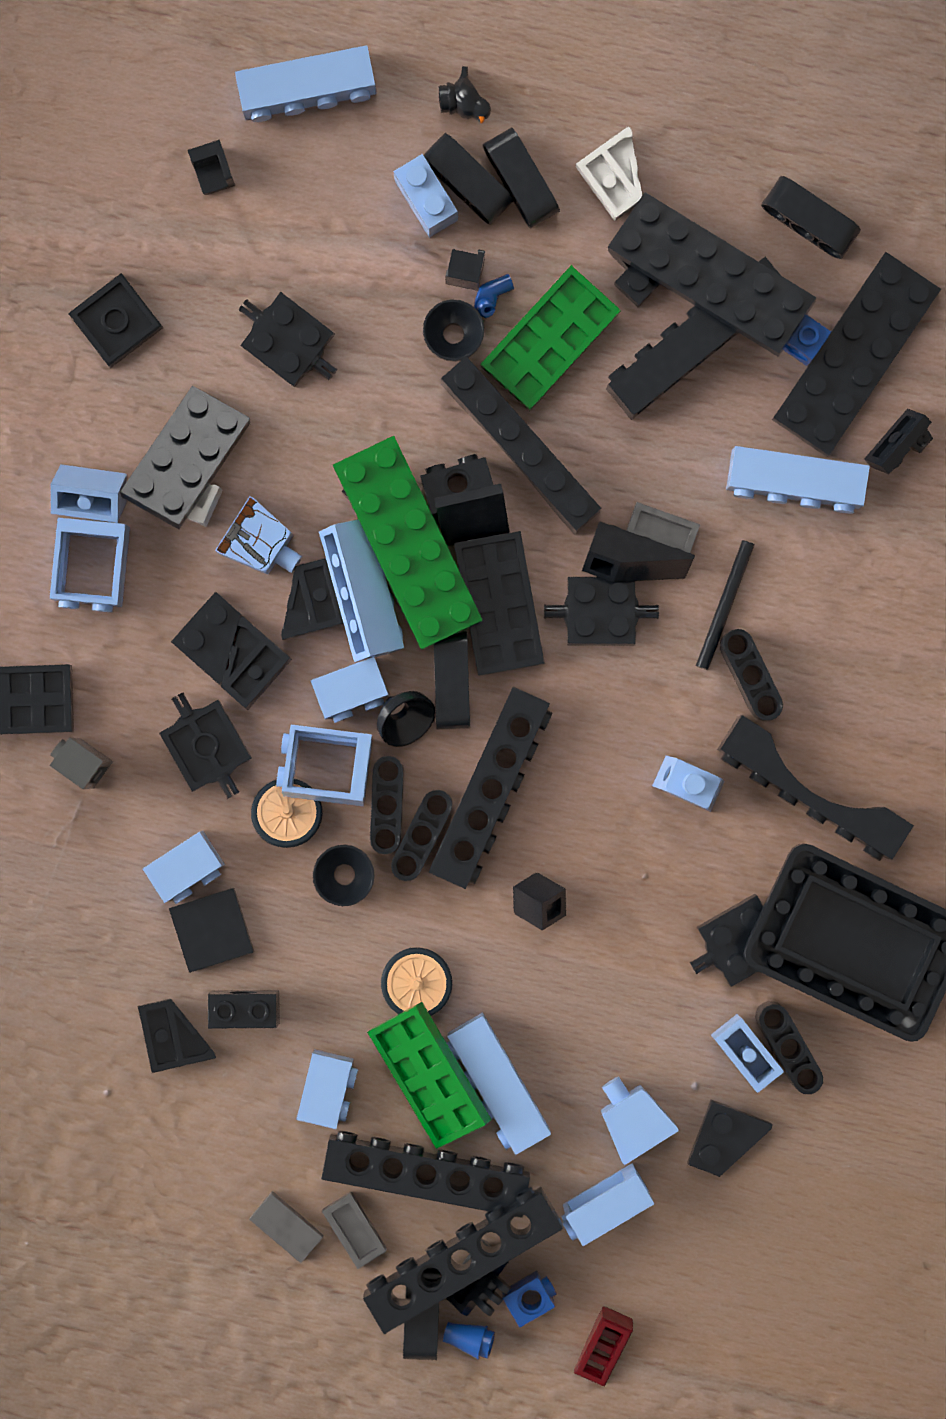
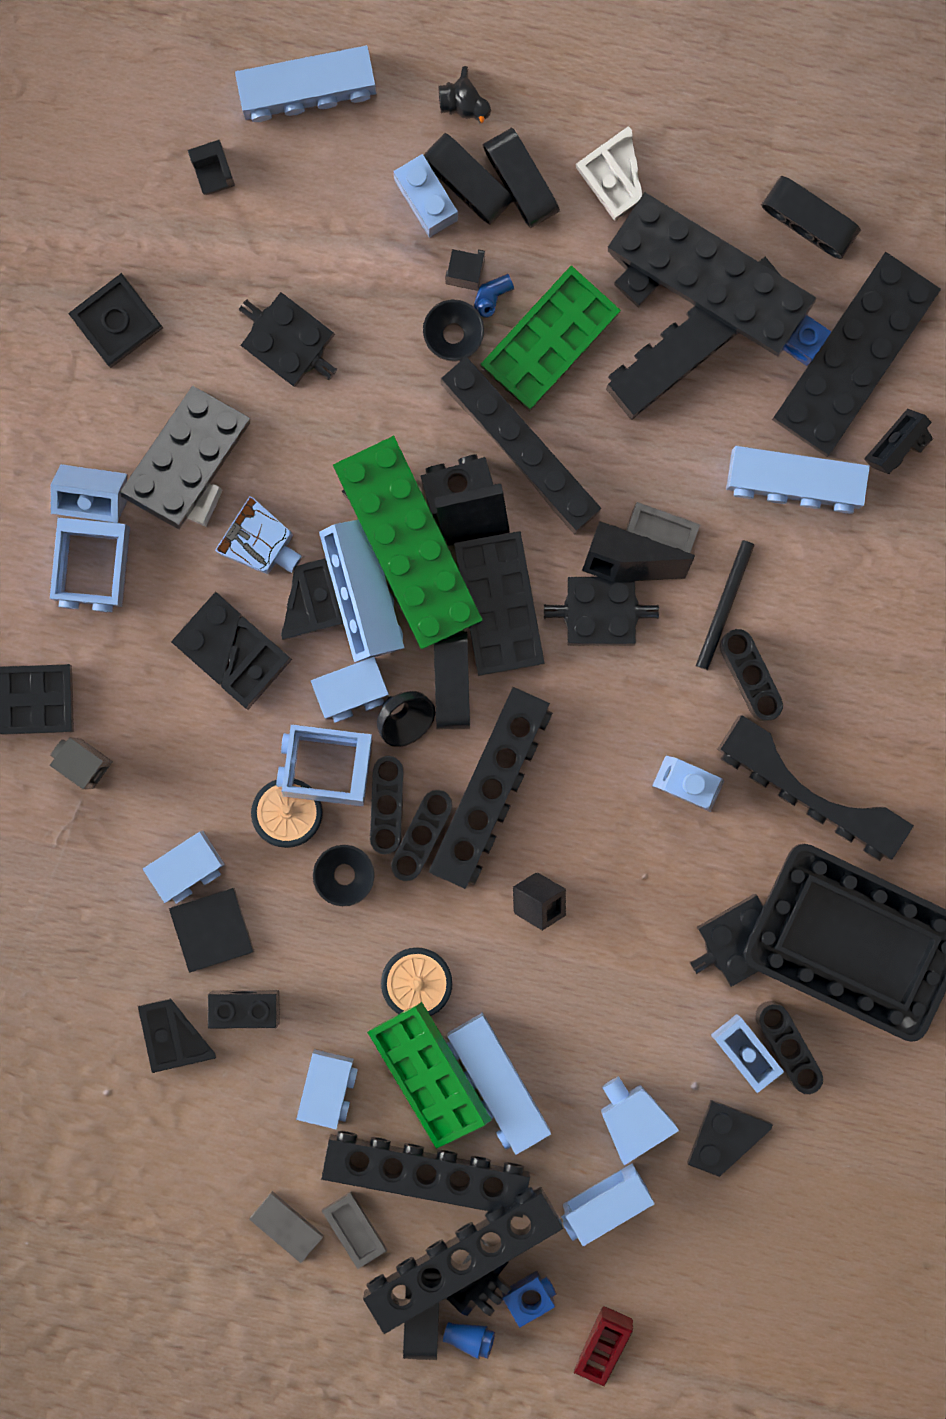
(205, 745): black plate -> none

